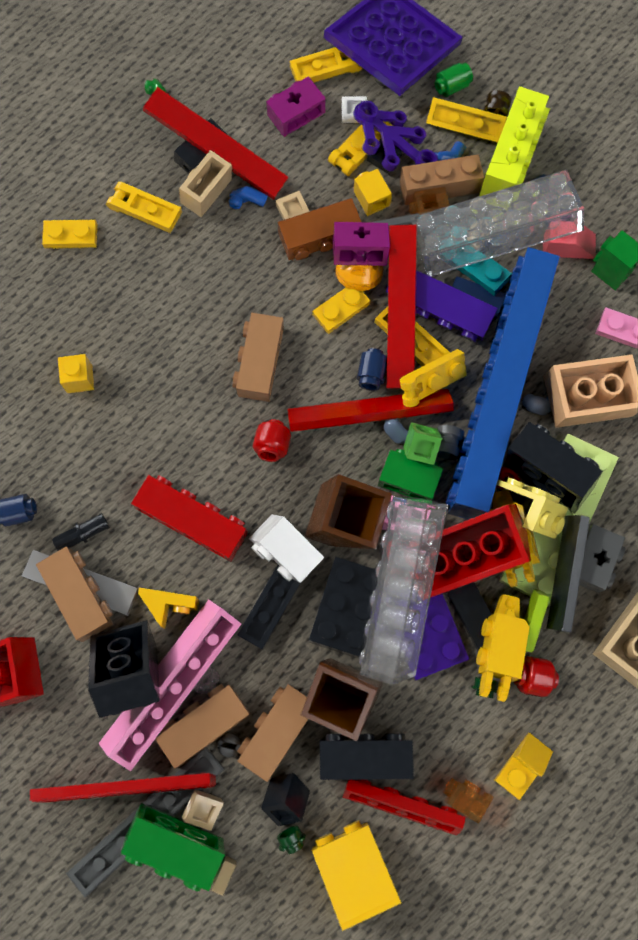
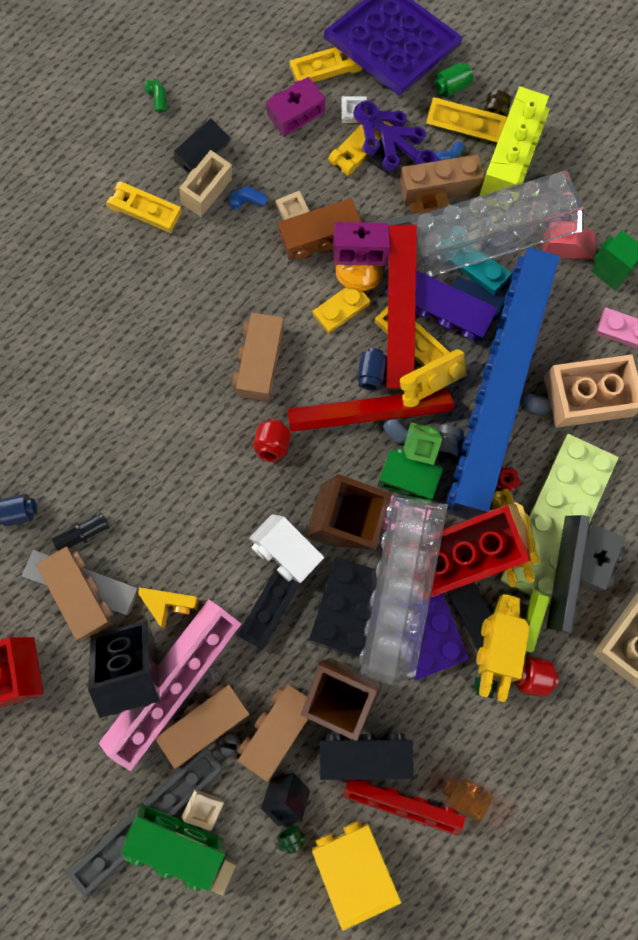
(69, 234): yellow plate -> none
(76, 373): yellow brick -> none
(121, 788): red tile -> none
(189, 517): red brick -> none
(208, 137): red tile -> none
(372, 191): yellow brick -> none
(524, 766): yellow slope -> none
(545, 513): light yellow bracket -> none
(553, 466): black brick -> none

